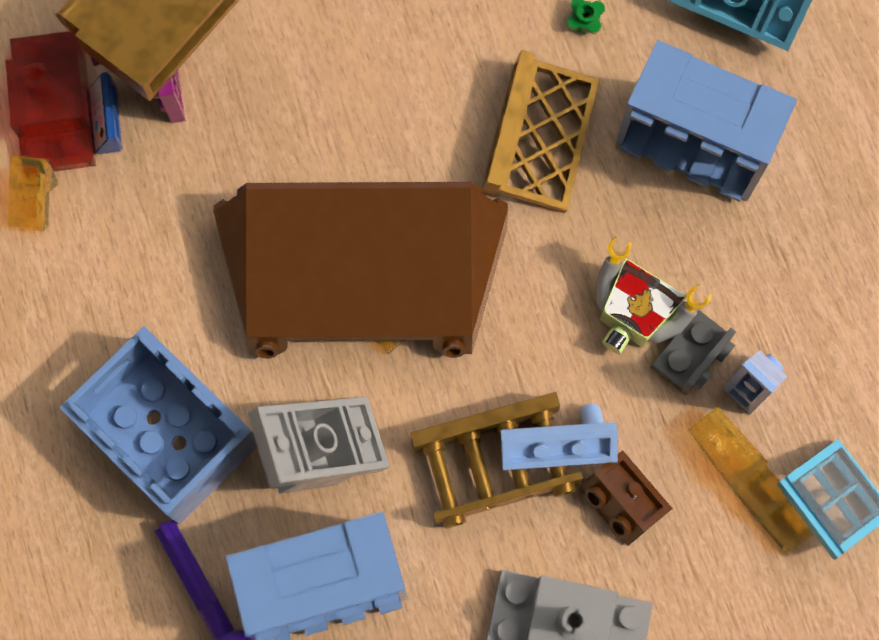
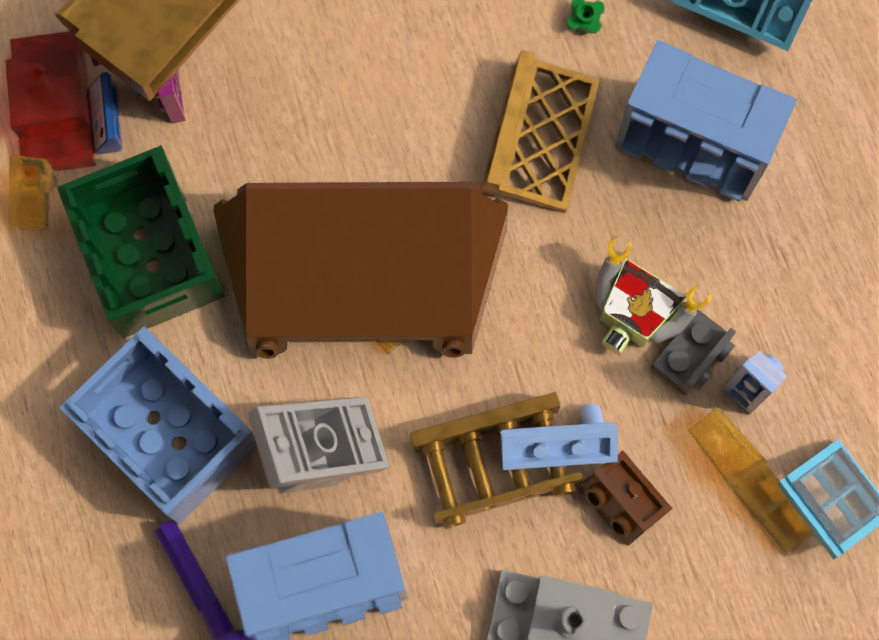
(106, 213): none -> dark green container

